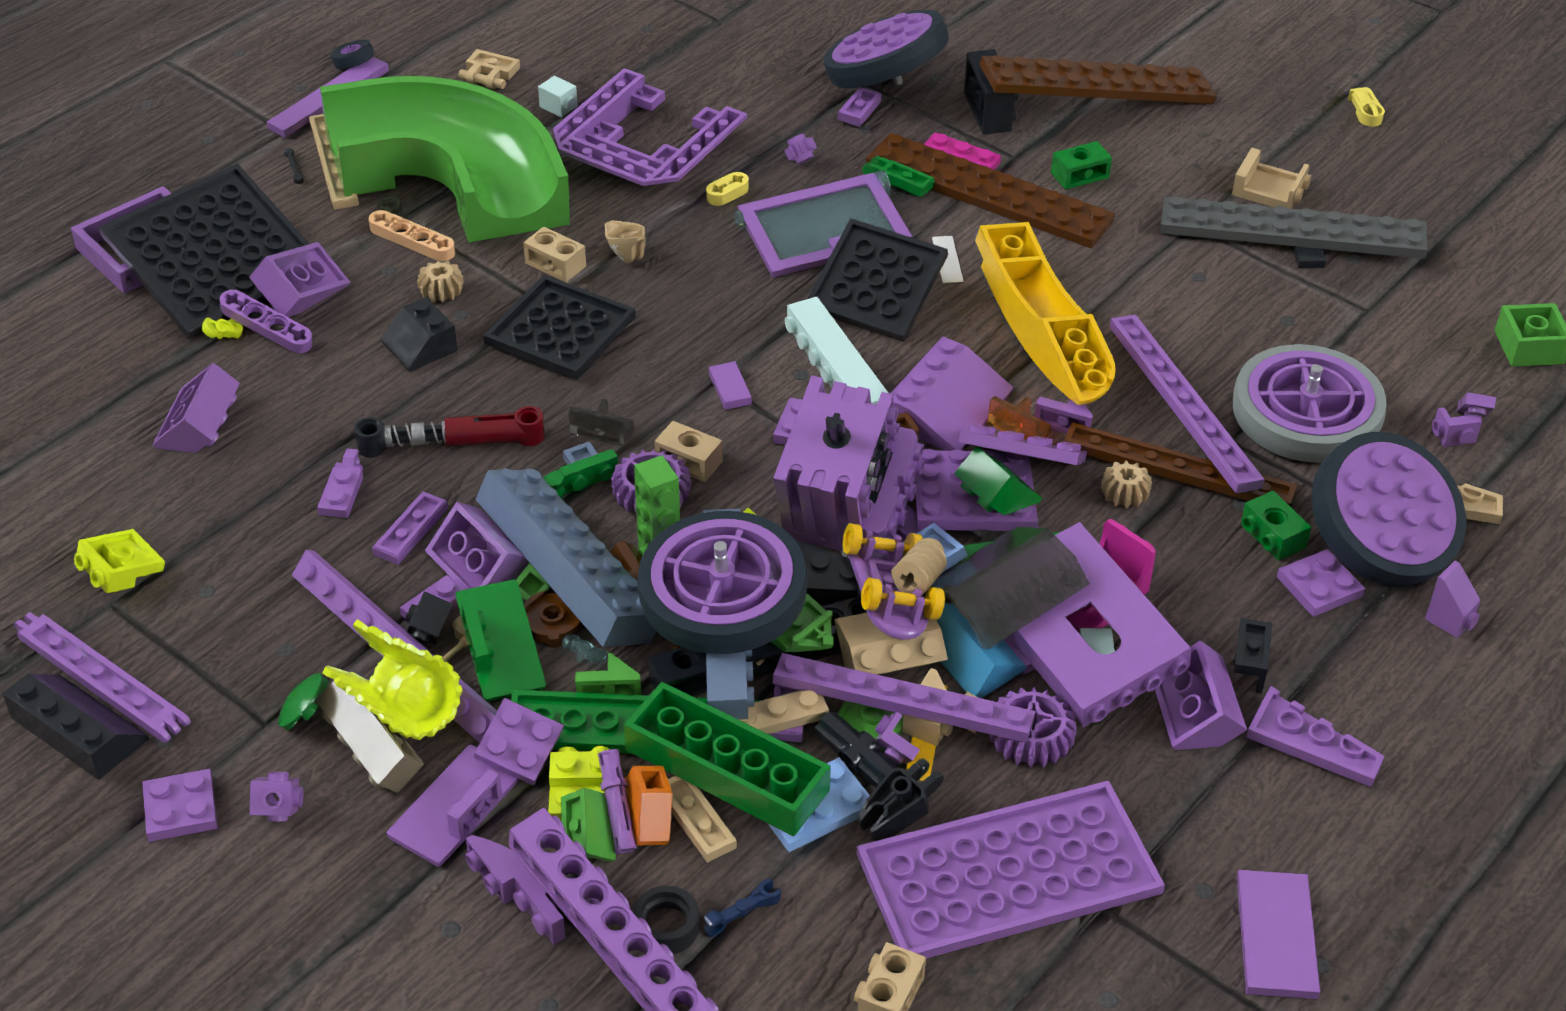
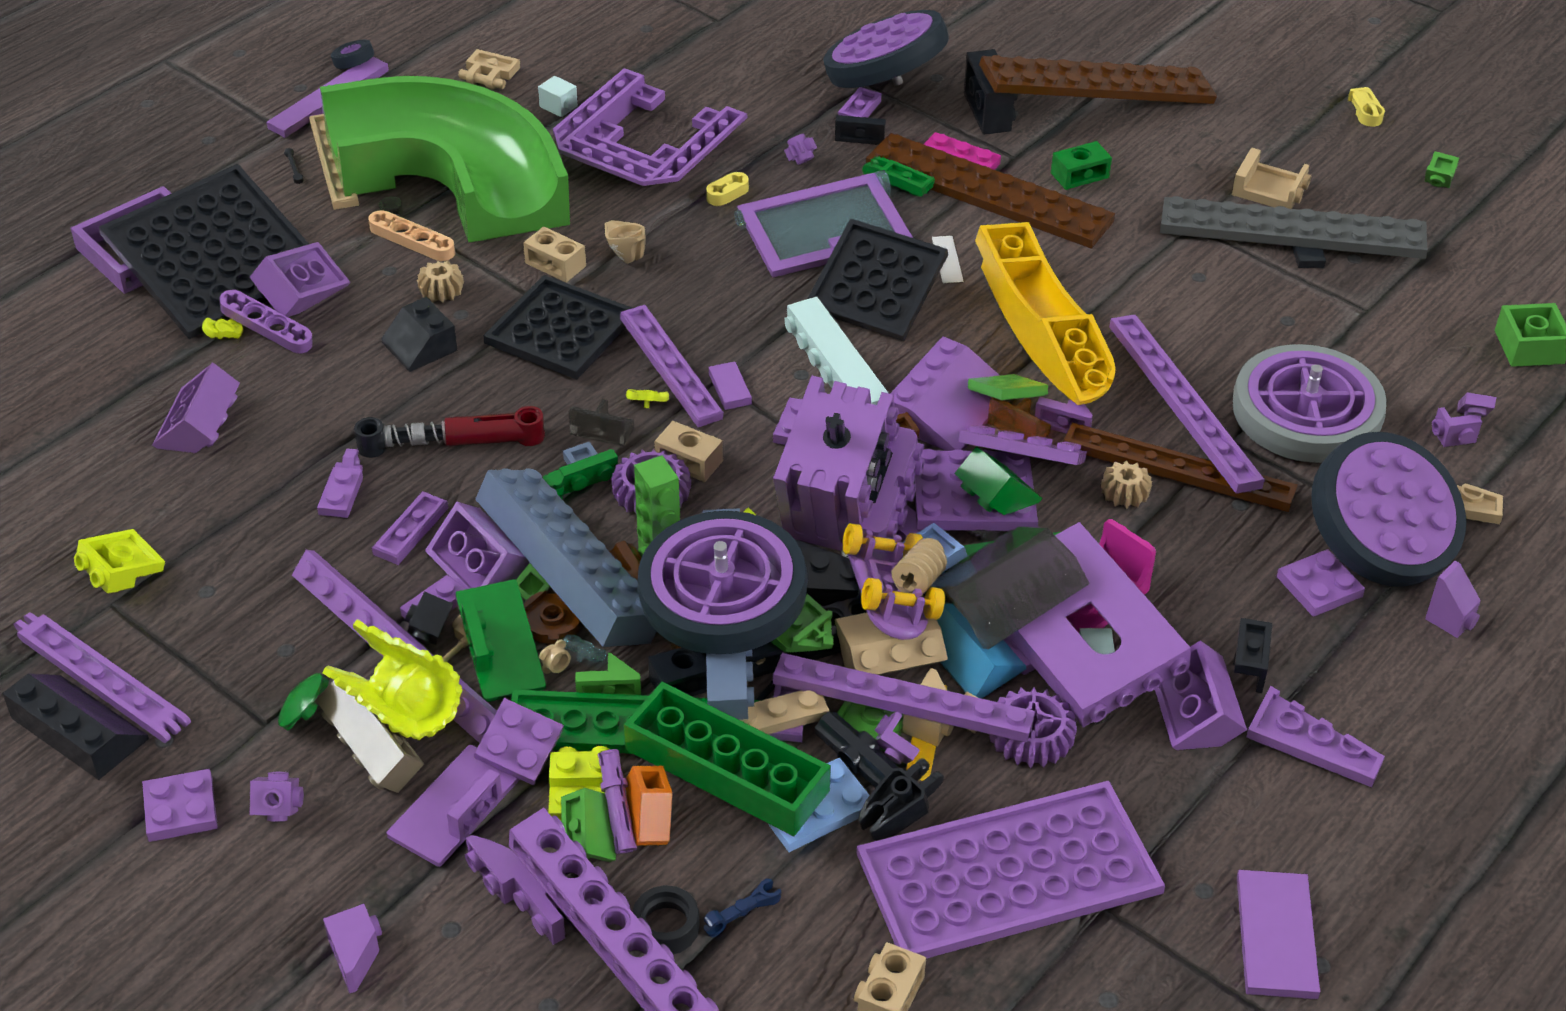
(353, 942): none -> medium lavender slope
(555, 657): none -> tan plate
(647, 396): none -> neon yellow piece
(671, 366): none -> medium lavender tile
(700, 820): tan plate -> none
(859, 129): none -> black plate
(1008, 387): none -> bright green tile
(1275, 525): green brick -> none
(1441, 169): none -> bright green bracket

